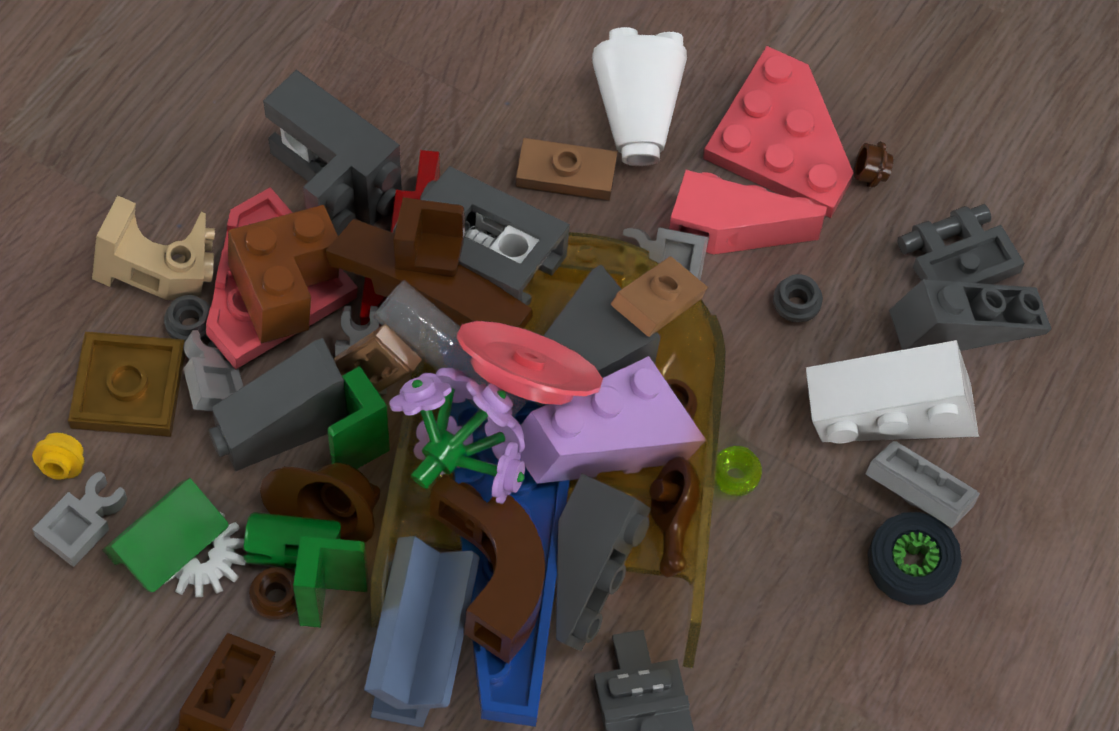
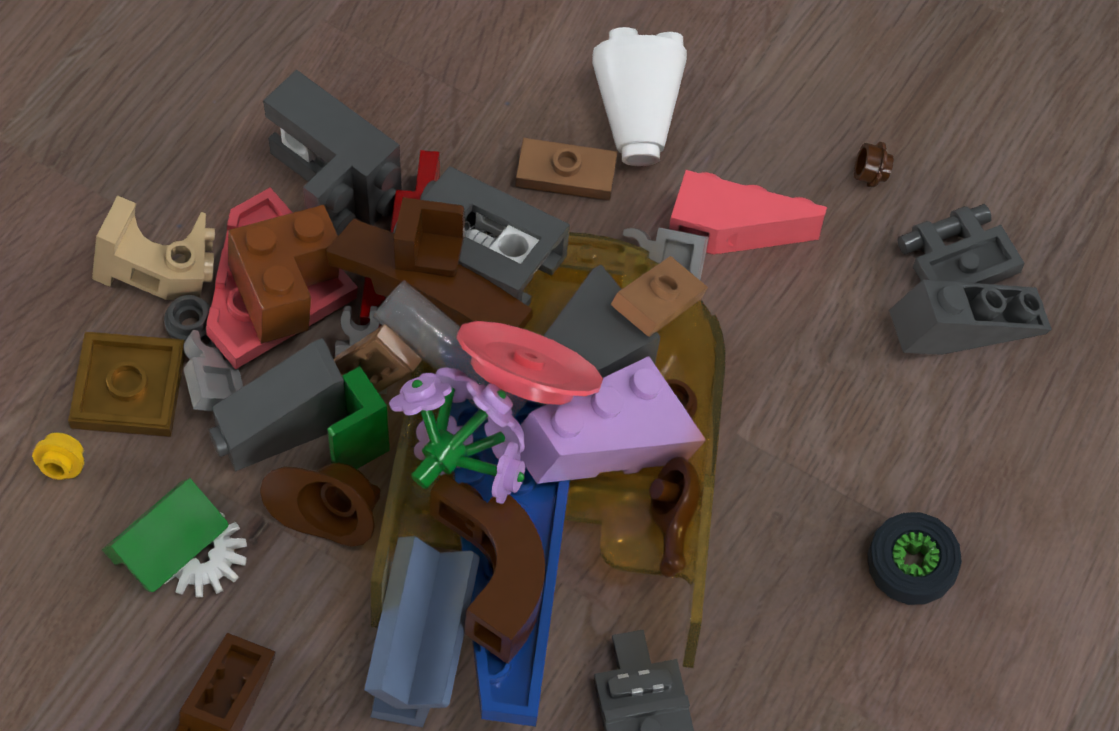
(77, 524): light grey plate -> none
(270, 580): reddish brown plate -> none
(275, 538): green arm -> none
(323, 566): green panel -> none
(593, 545): dark grey slope -> none
(740, 458): clear neon green plate -> none
(783, 134): coral plate -> none
(801, 287): dark grey plate -> none
(893, 396): white wedge -> none
(922, 483): light grey plate -> none

